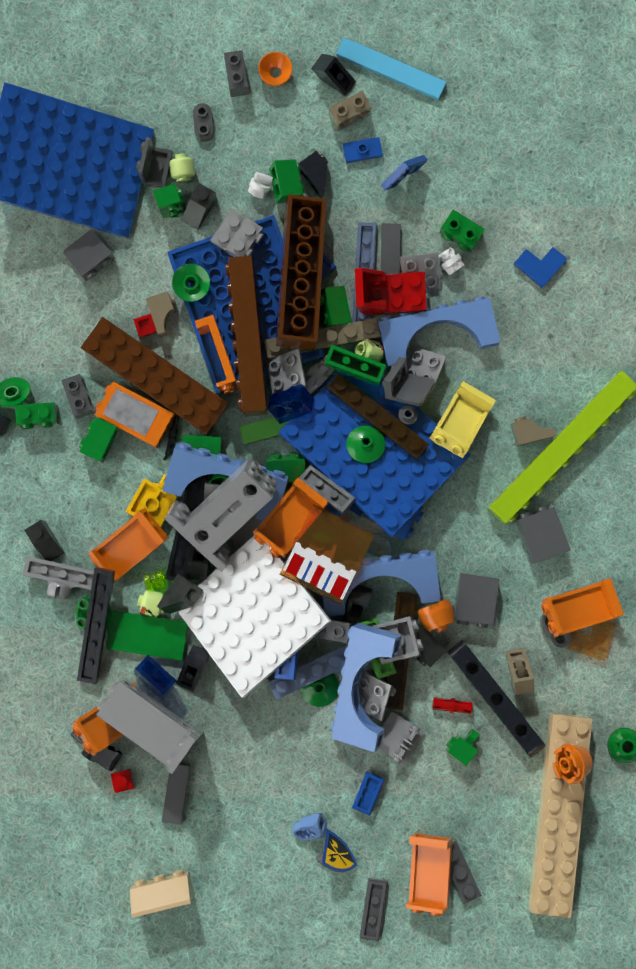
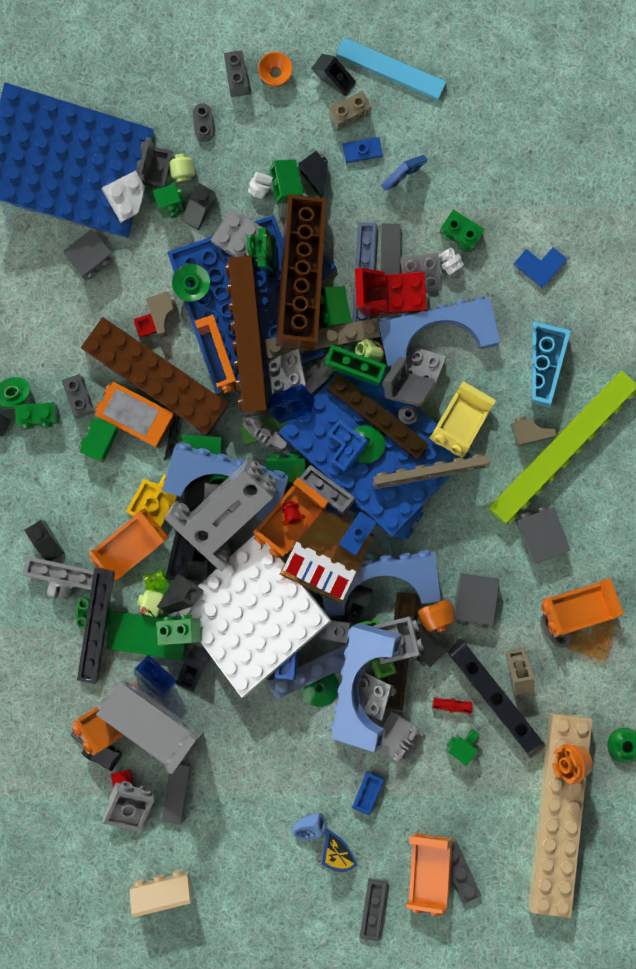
(125, 195): none -> white plate
(128, 806): none -> light grey plate
(178, 631): none -> green brick
(263, 249): none -> green plate
(264, 434): none -> light grey hinge
(291, 513): none -> red brick
(351, 445): none -> blue tile
(357, 533): none -> blue plate
(439, 469): none -> dark tan plate
(547, 357): none -> medium azure wedge

